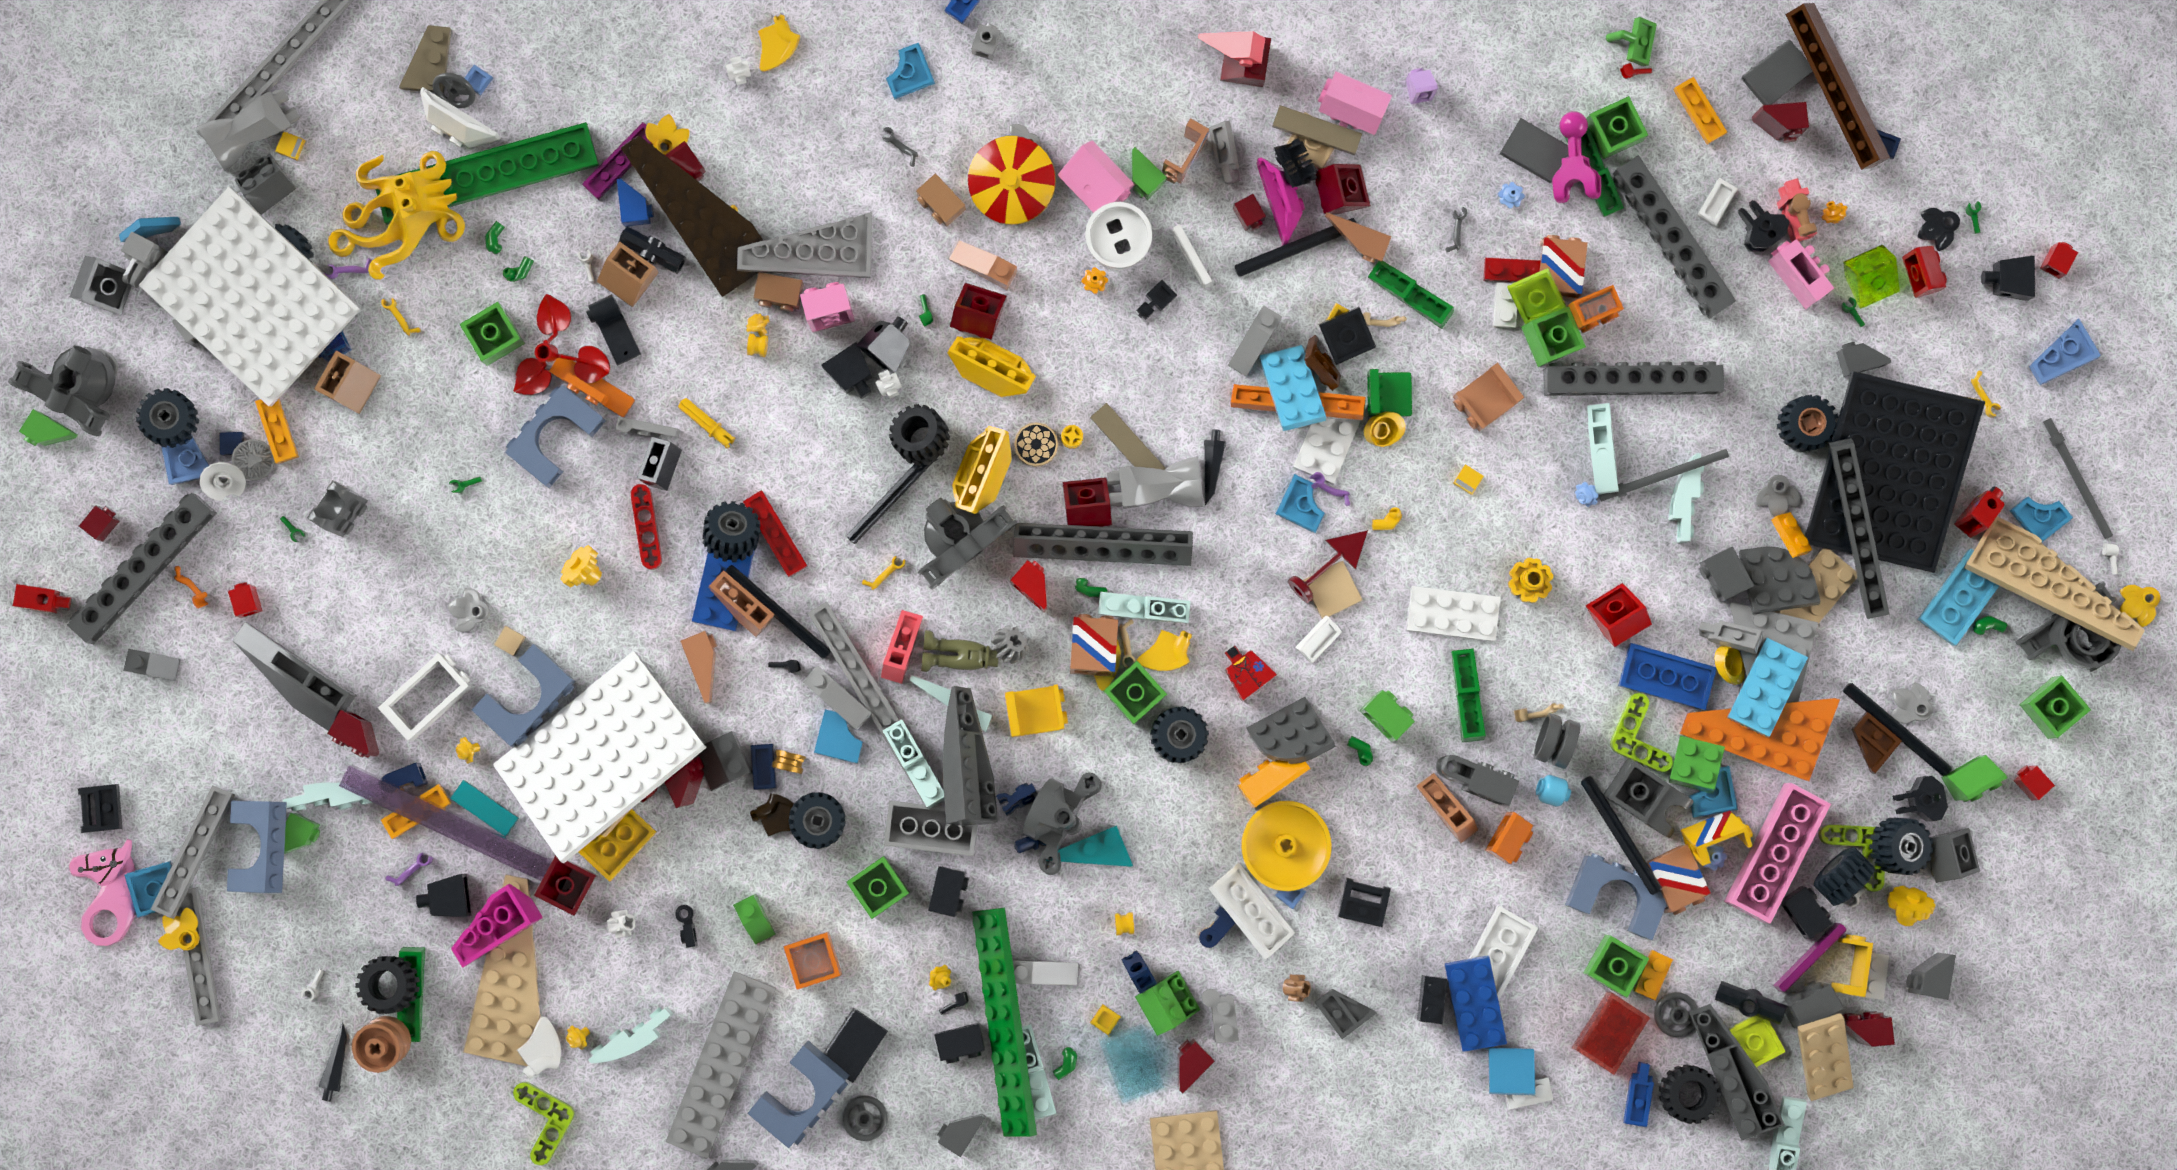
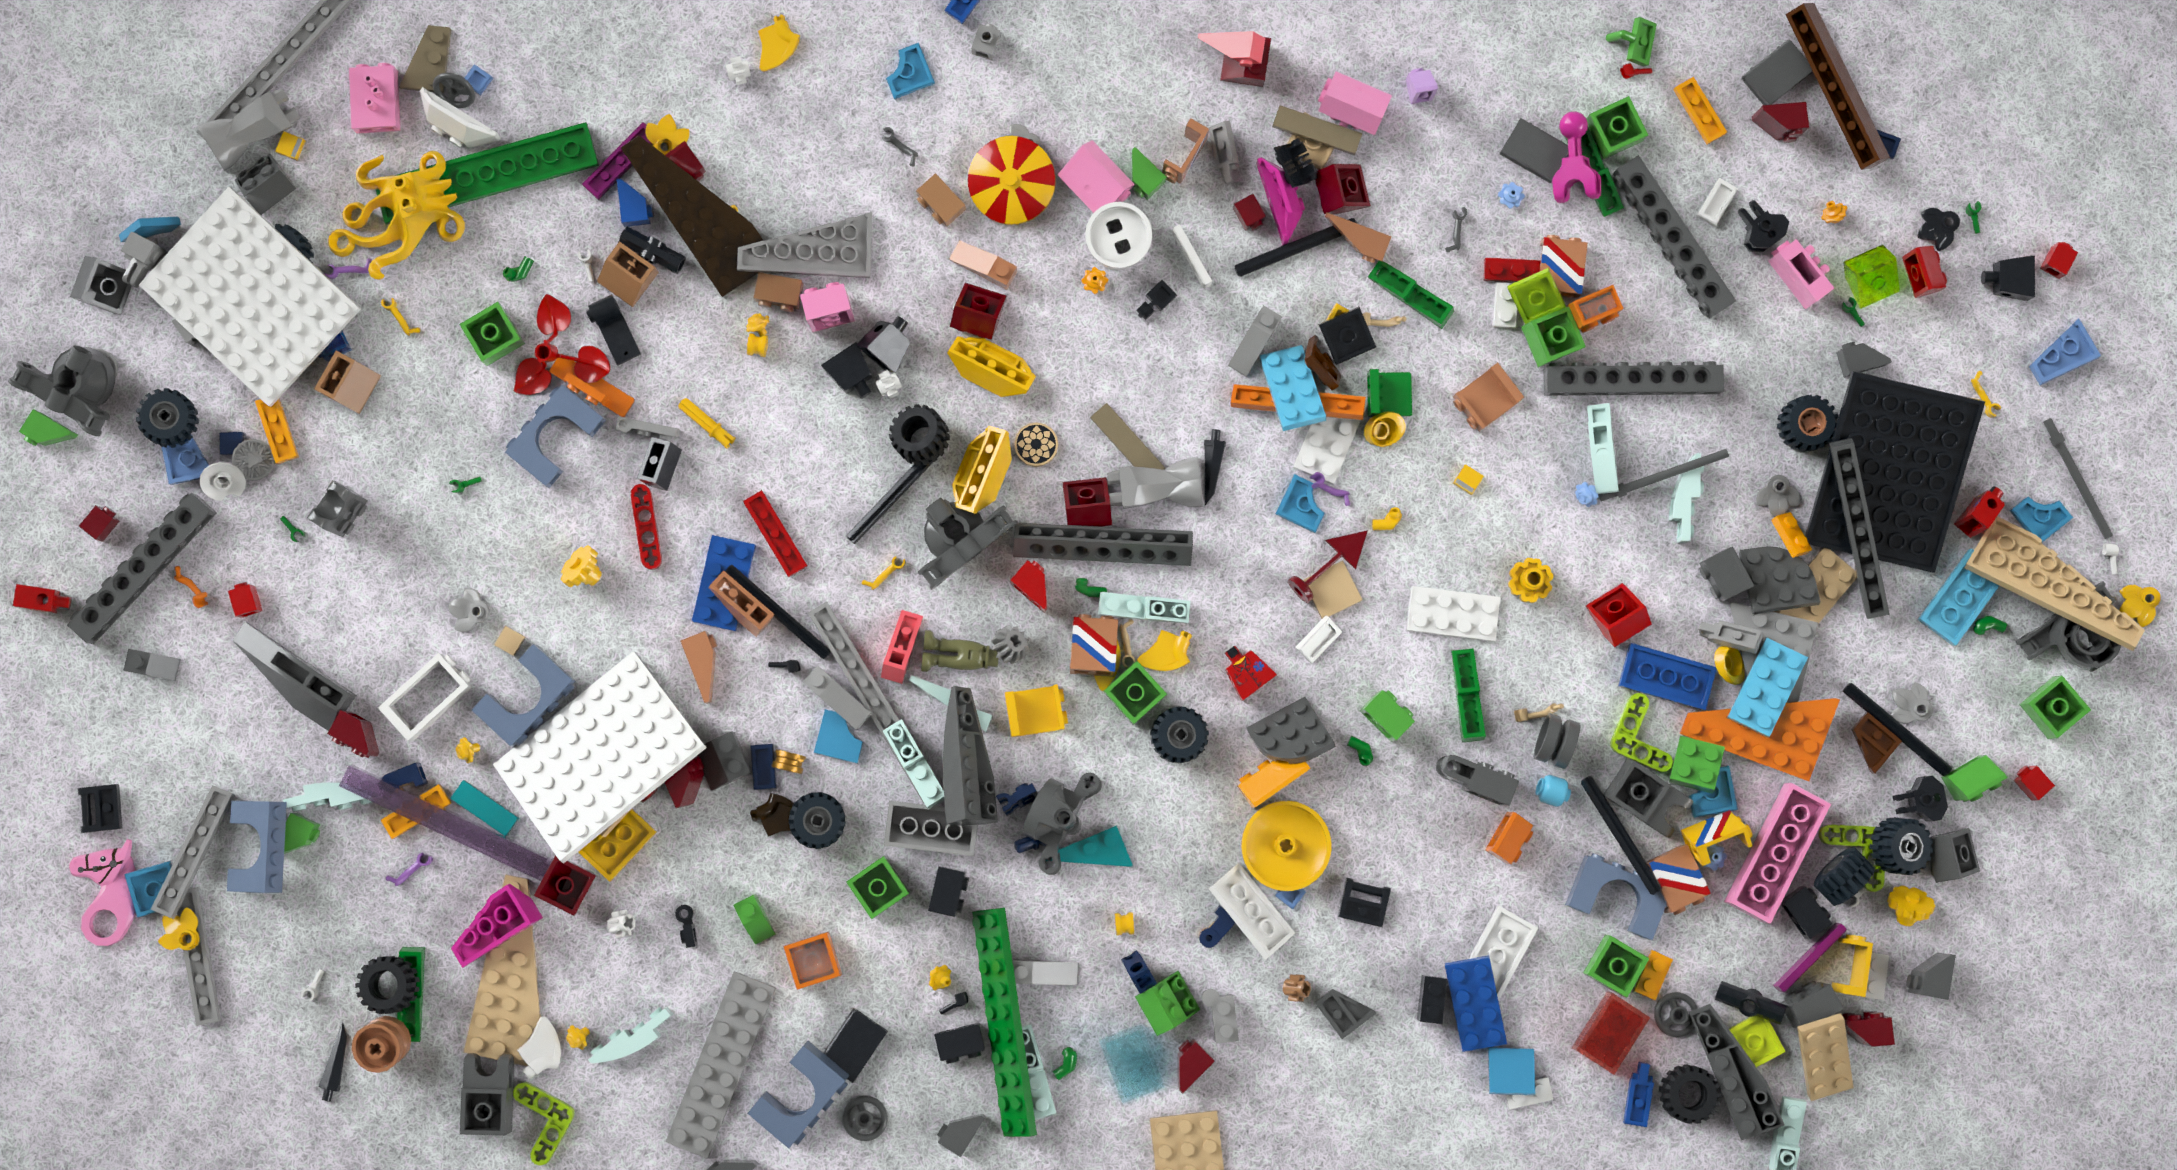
(374, 98): none -> bright pink piece
(447, 897): black torso -> none
(488, 1090): none -> dark grey brick
(491, 238): green arm -> none
(731, 531): black wheel -> none
(926, 318): green hand -> none
(1072, 433): yellow wheel -> none
(1105, 1019): yellow tile -> none
(1448, 808): nougat slope -> none
(1795, 206): hips -> none

